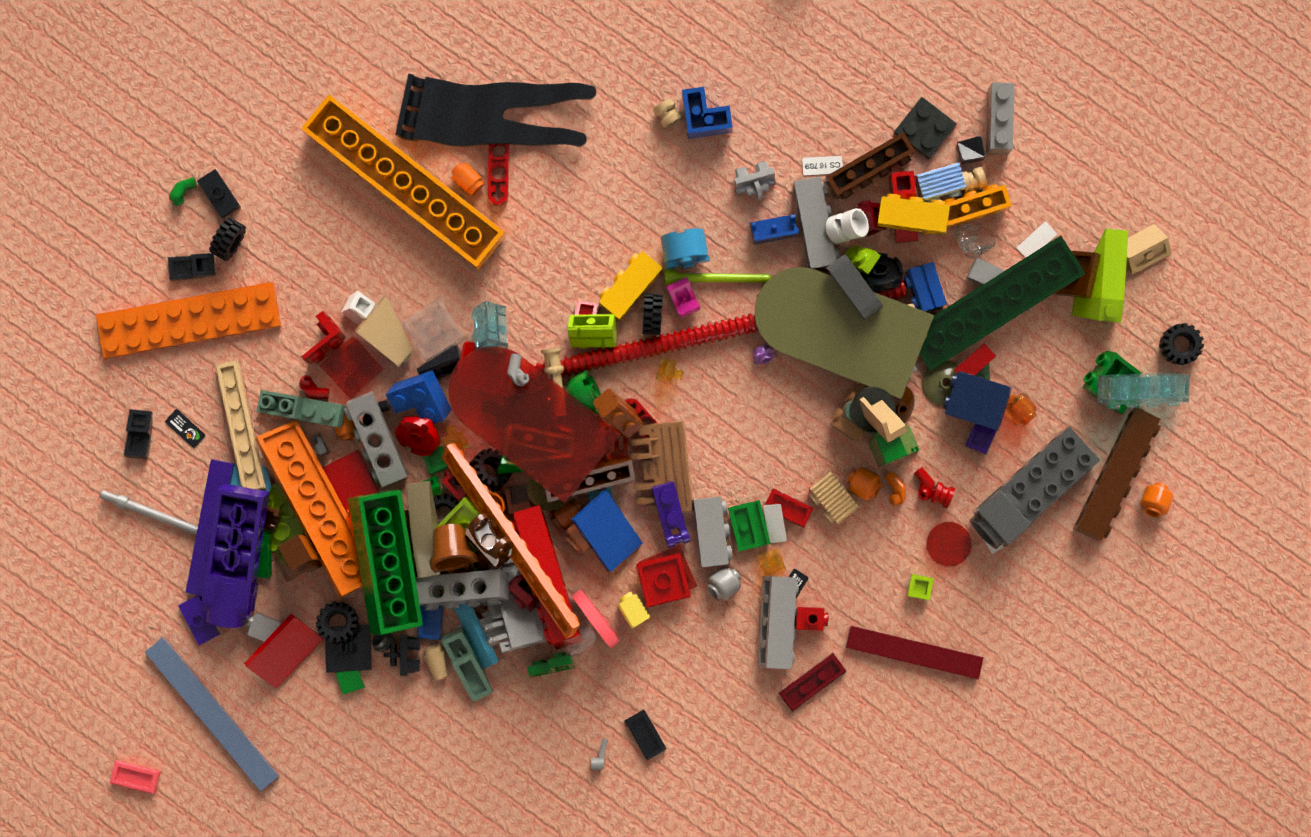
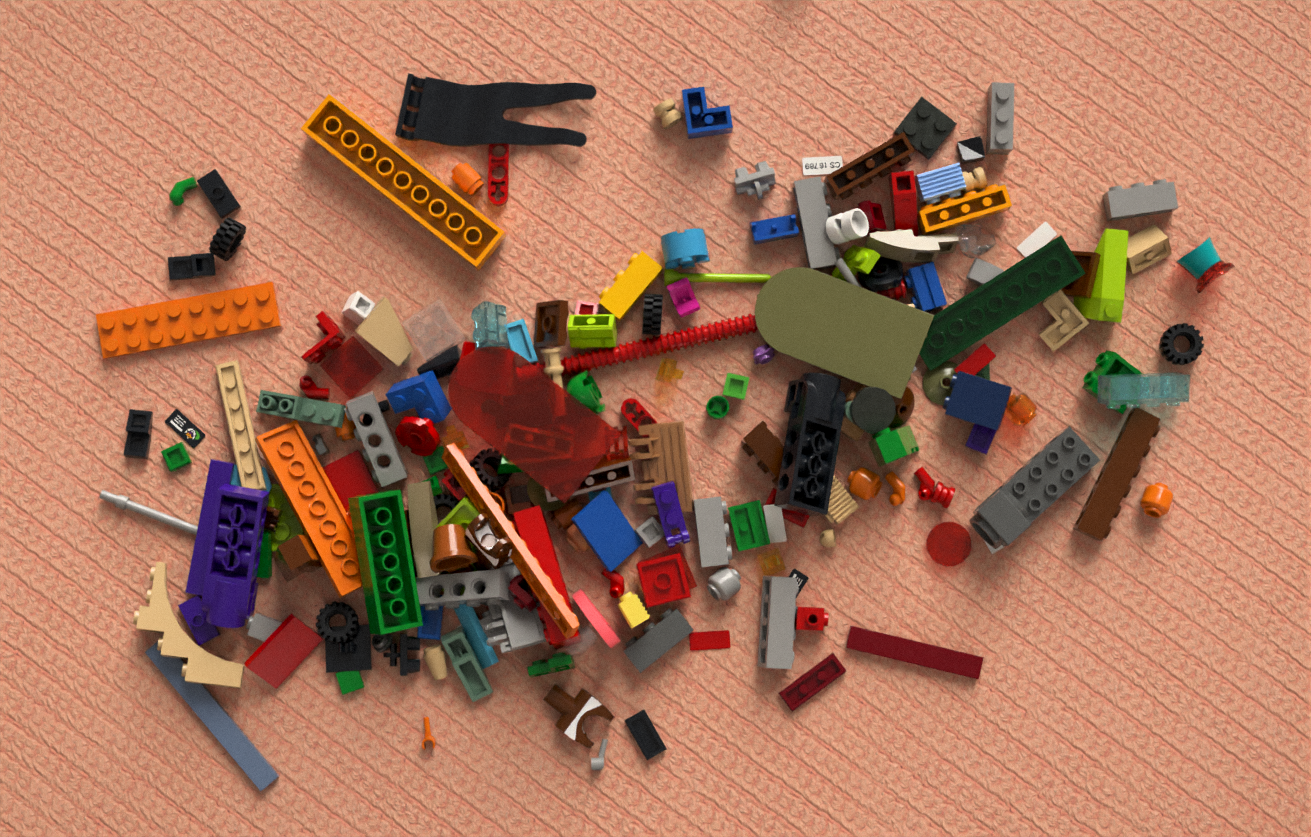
(135, 777): coral tile -> none
(175, 643): none -> tan arch
(176, 457): none -> green tile
(428, 736): none -> orange hand
(515, 373): light grey arm -> none
(520, 340): none -> medium azure tile
(551, 324): none -> reddish brown plate
(575, 711): none -> reddish brown connector
(616, 583): none -> red arm
(618, 413): dark orange brick -> none
(649, 532): none -> light grey plate
(657, 639): none -> dark grey brick
(709, 640): none -> red sticker
(719, 405): none -> green wheel
(735, 386): none -> bright green tile
(765, 448): none -> reddish brown wedge
(810, 443): none -> black brick
(827, 538): none -> tan hinge
(854, 287): dark grey beam -> none
(883, 419): tan panel -> none
(903, 246): none -> dark tan slope
(914, 214): yellow brick -> none
(920, 587): lime plate -> none
(1067, 323): none -> tan plate
(1140, 200): none -> light grey brick
(1204, 264): none -> teal hat

